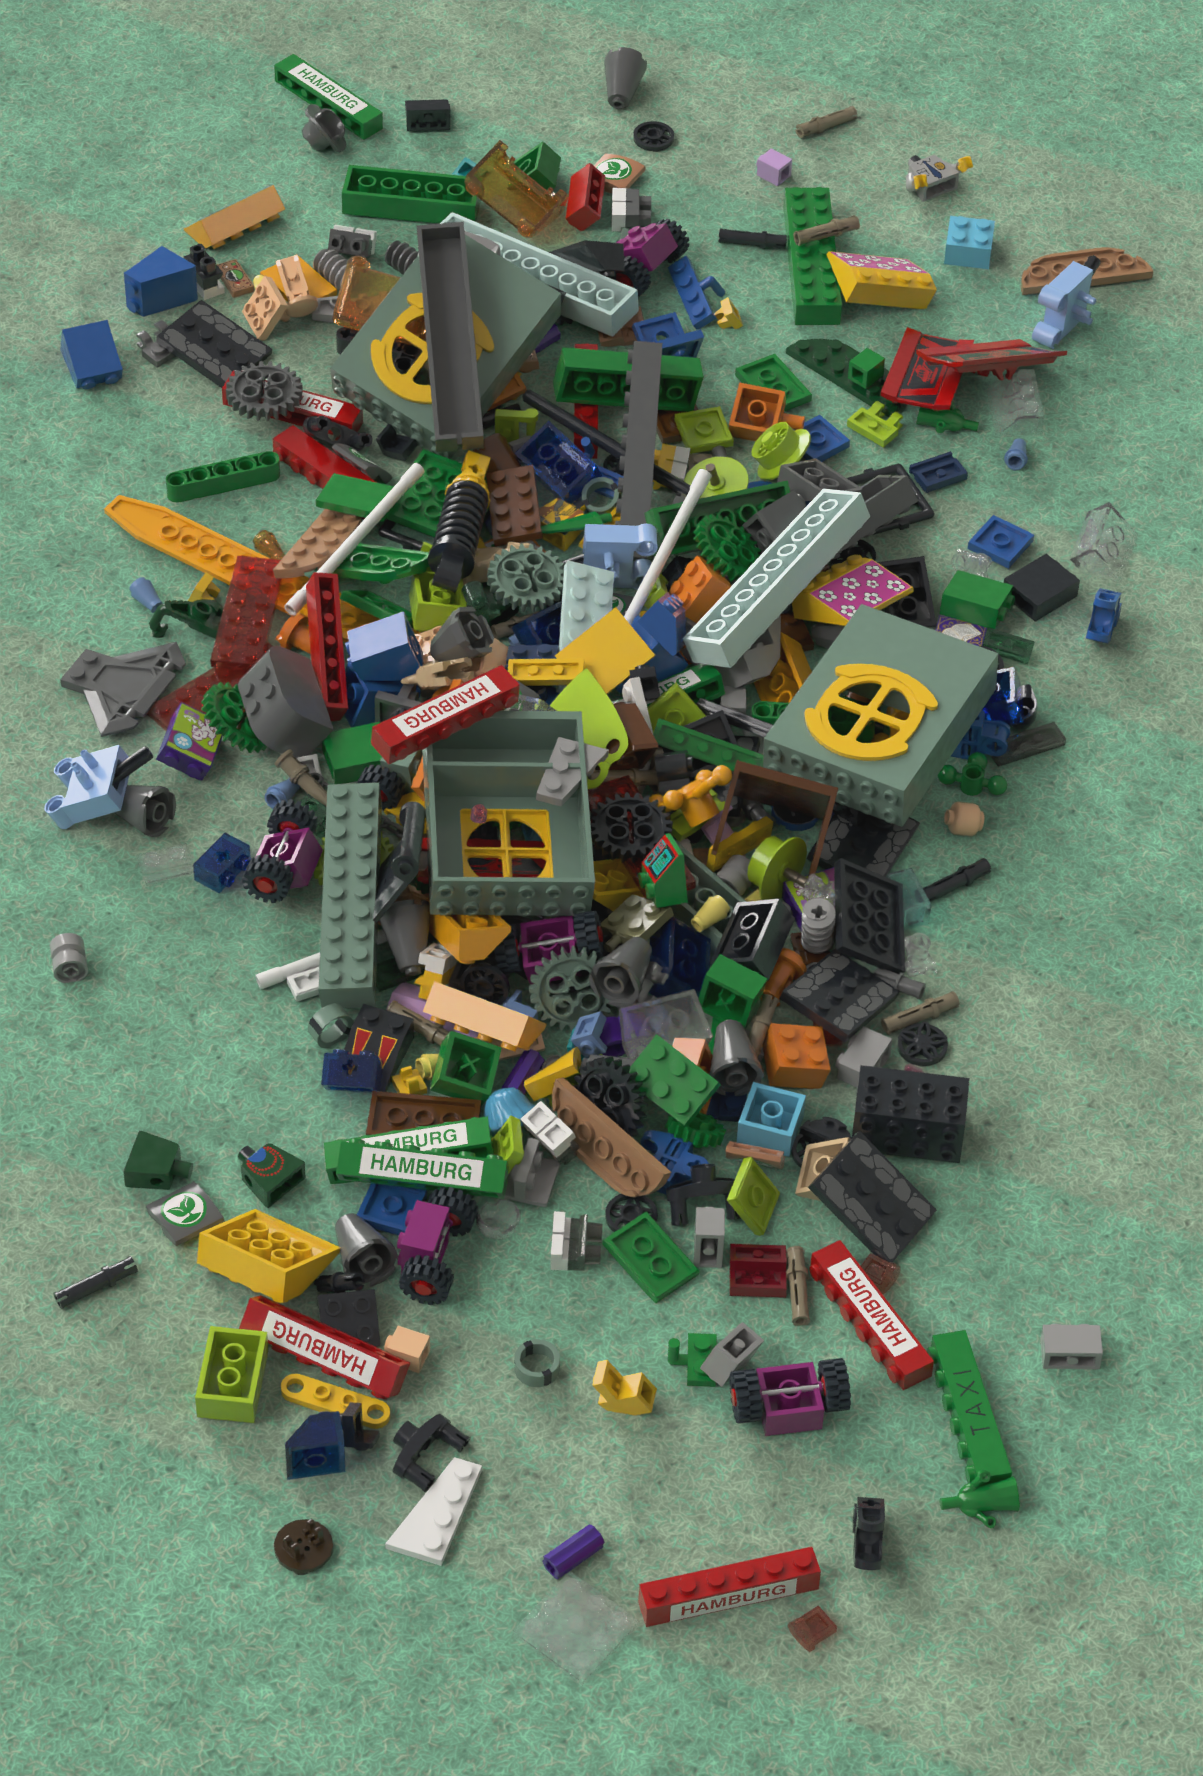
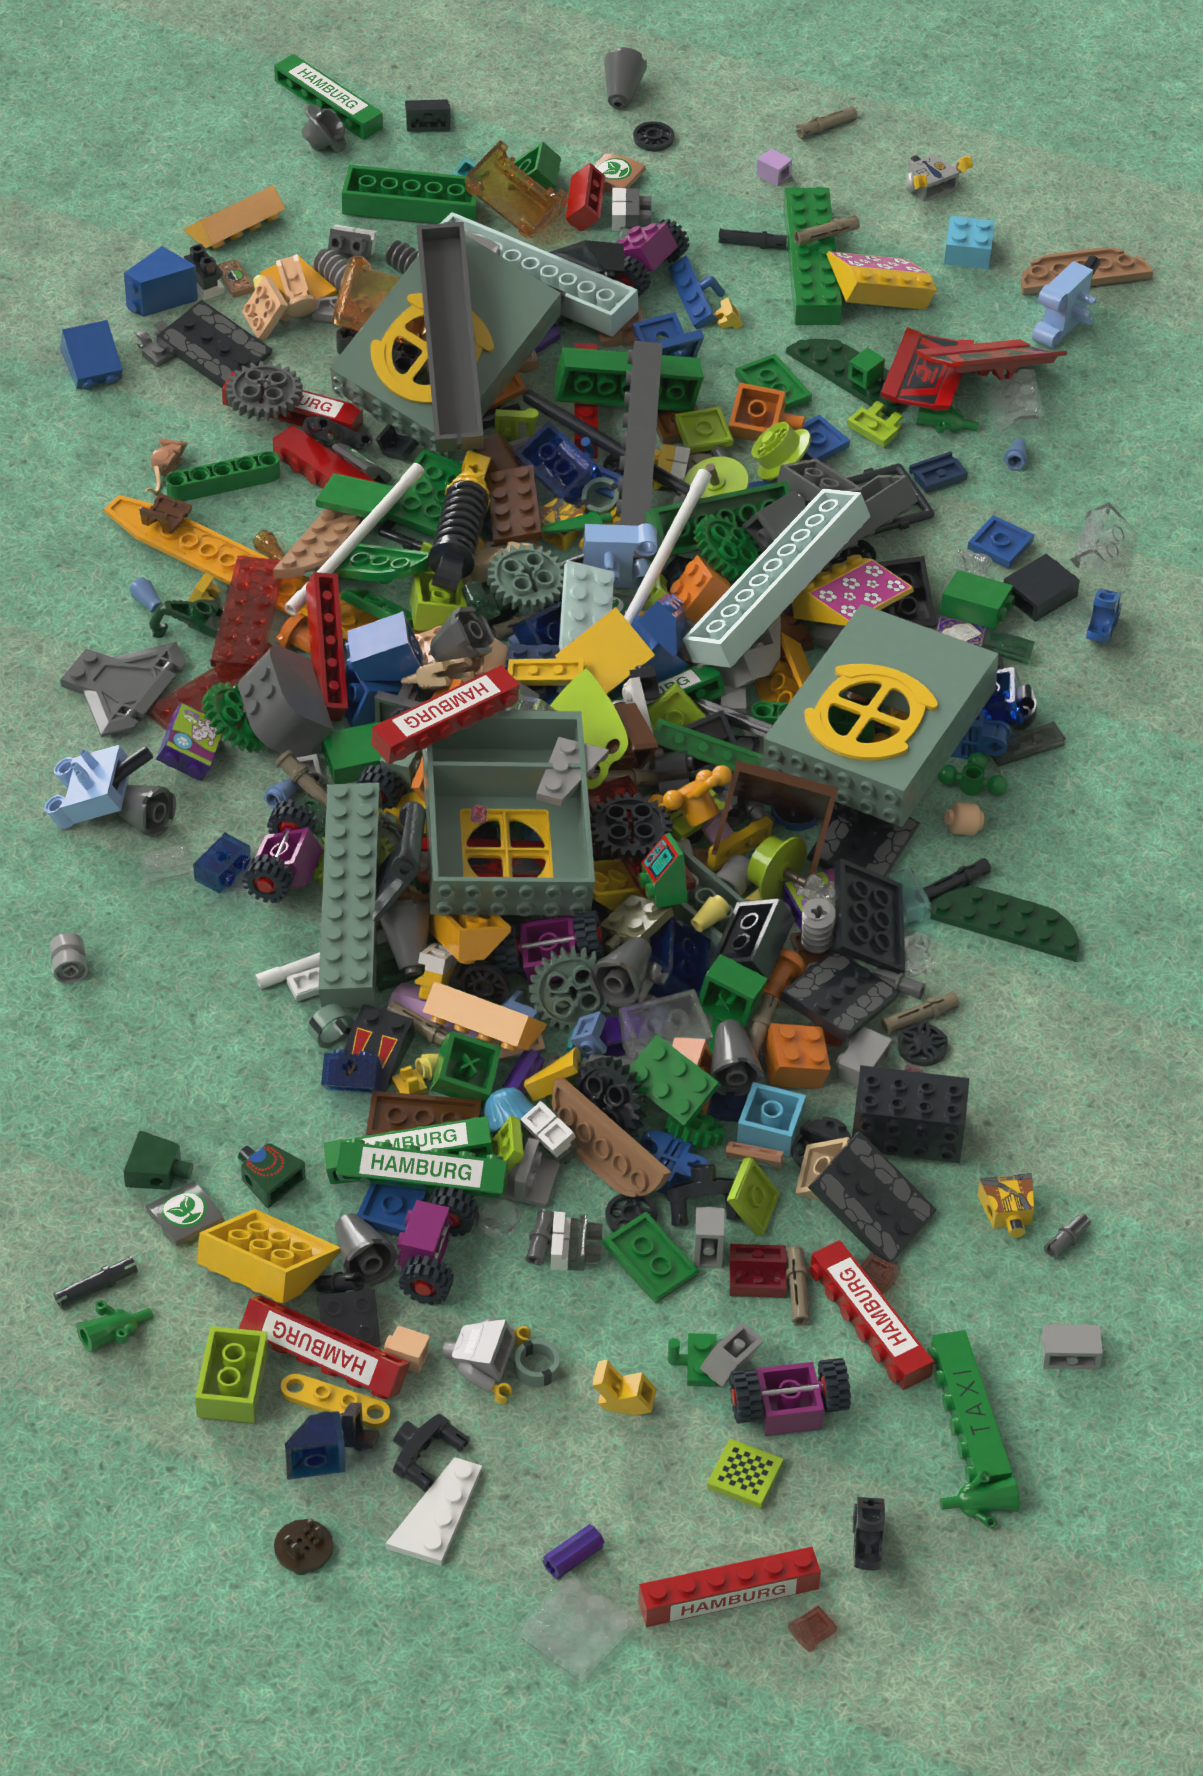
(111, 1327): none -> green piece
(165, 459): none -> nougat animal
(167, 512): none -> reddish brown piece
(484, 1352): none -> light grey torso
(540, 1237): none -> dark grey pin
(745, 1473): none -> lime tile
(1008, 920): none -> dark green plate
(1008, 1202): none -> torso
(1067, 1236): none -> dark grey axle

